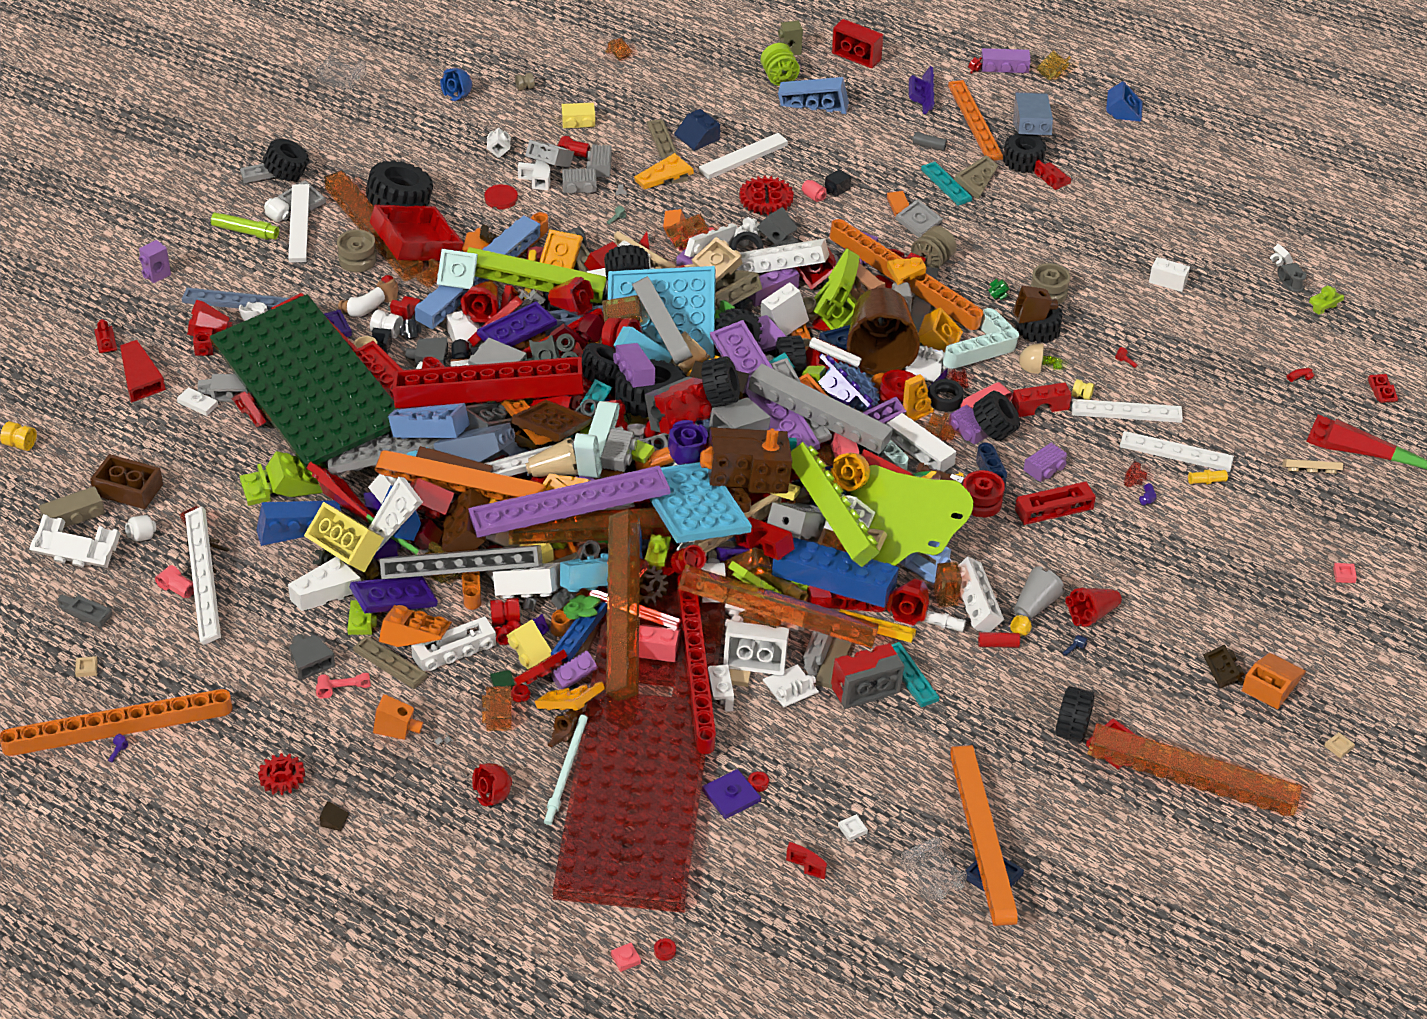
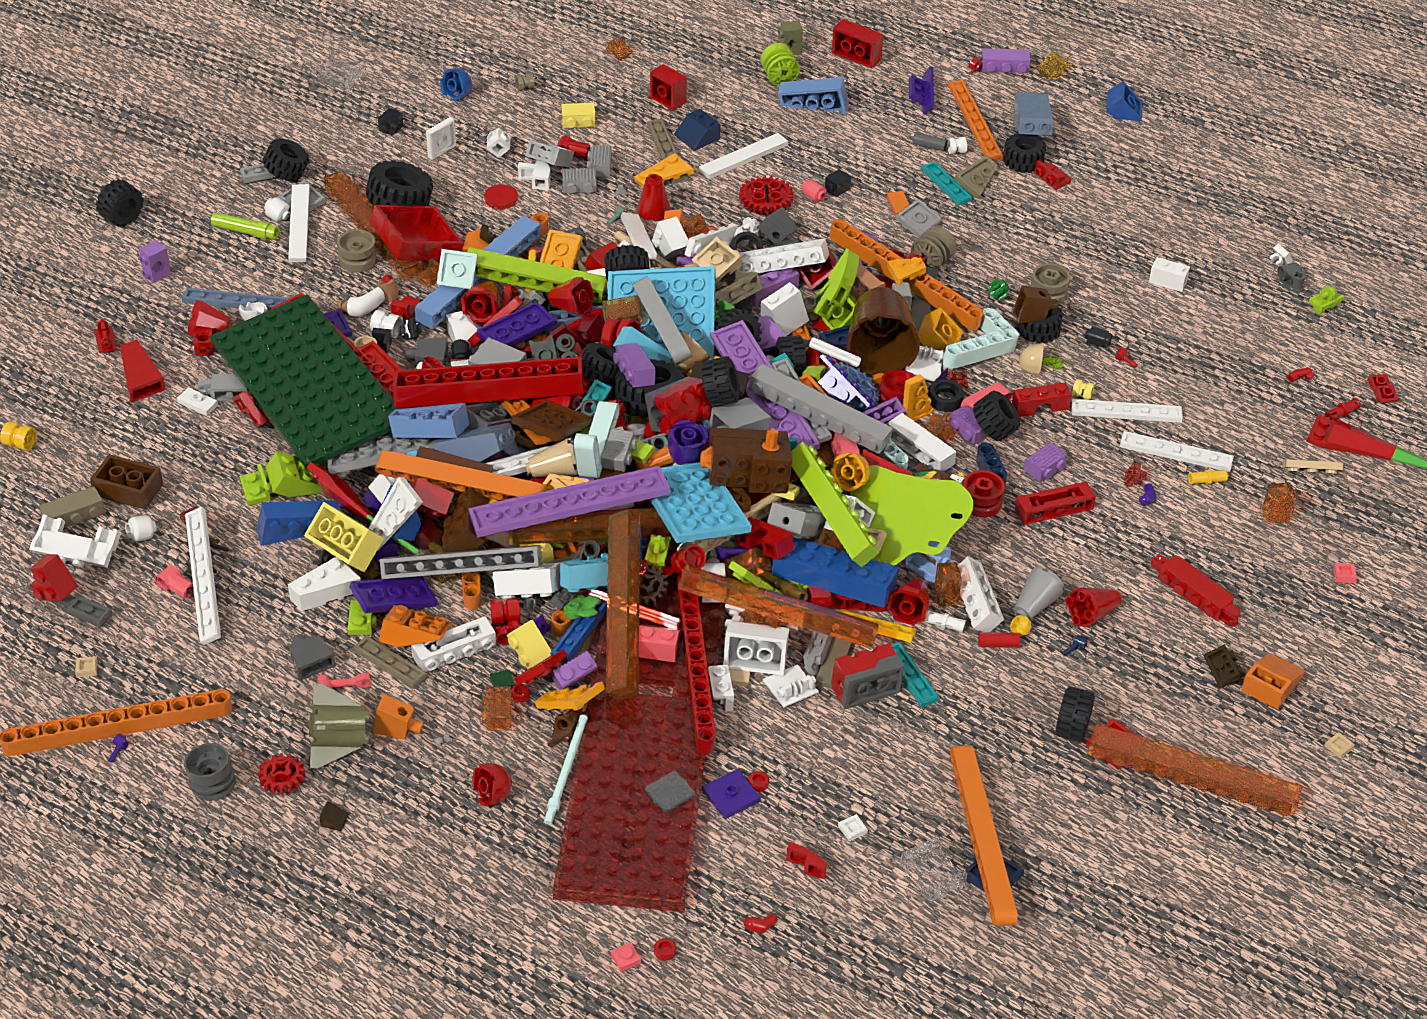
(52, 579): none -> red brick
(119, 202): none -> black tyre
(209, 771): none -> dark grey wheel
(335, 726): none -> olive brick
(390, 121): none -> black brick
(441, 138): none -> white tile
(638, 233): none -> white tile
(653, 199): none -> red cone
(668, 87): none -> red brick
(669, 238): none -> white wedge
(670, 791): none -> clear light blue piece
(760, 925): none -> red arm
(957, 145): none -> white wheel
(1098, 337): none -> black brick
(1197, 588): none -> red hinge
(1279, 502): none -> clear orange brick
(1343, 409): none -> red pin

